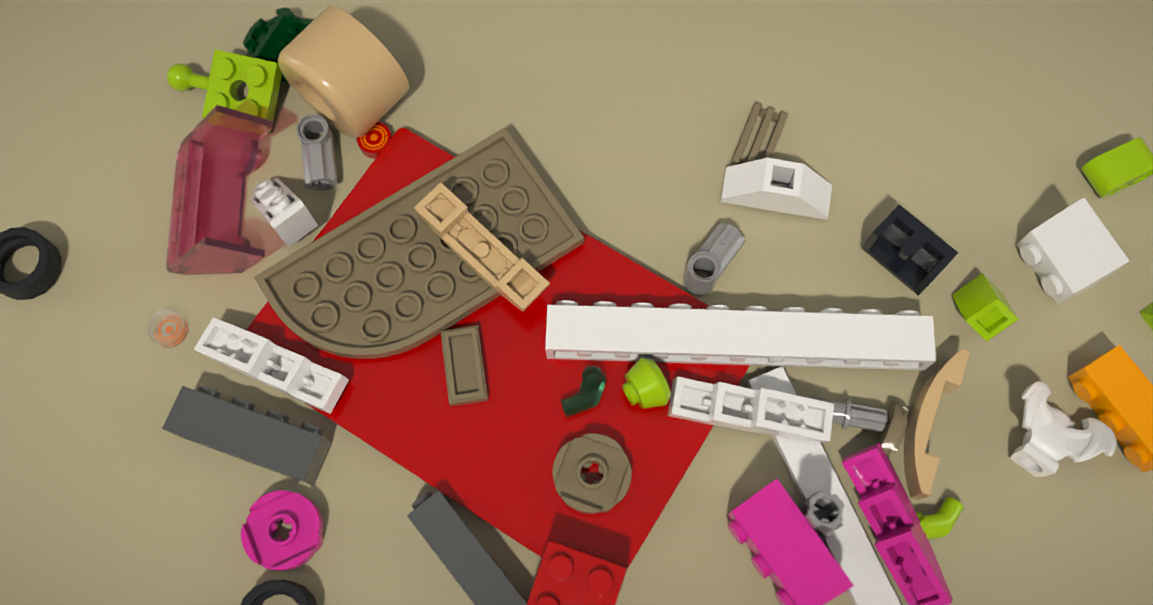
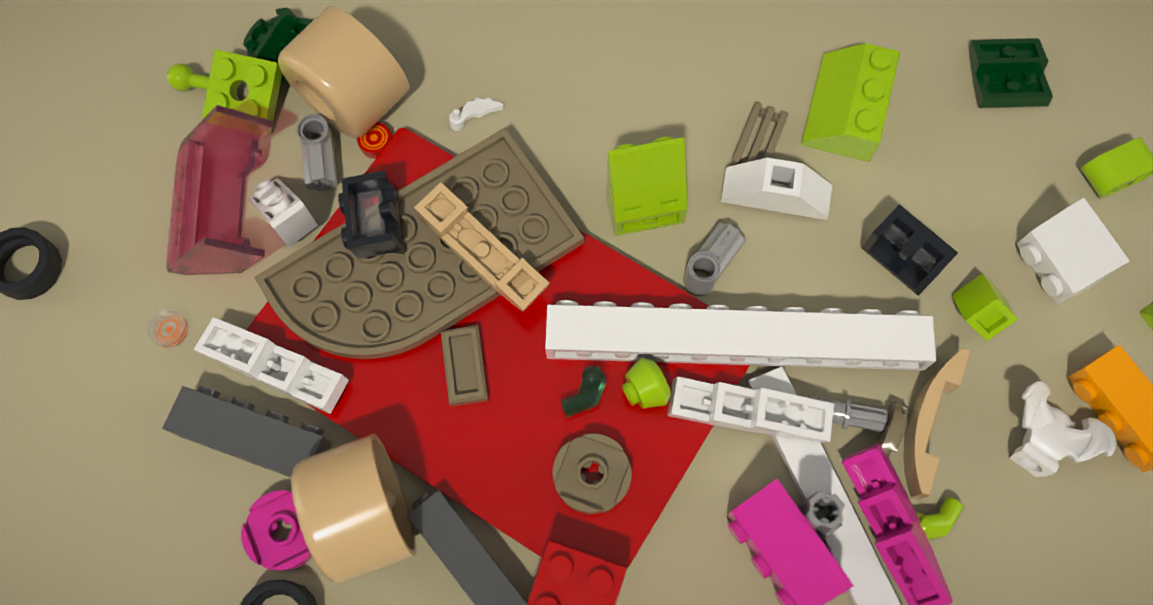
(352, 510): none -> tan piece
(371, 215): none -> black window
(475, 108): none -> white piece
(647, 185): none -> lime slope
(851, 100): none -> lime slope
(1009, 73): none -> dark green slope

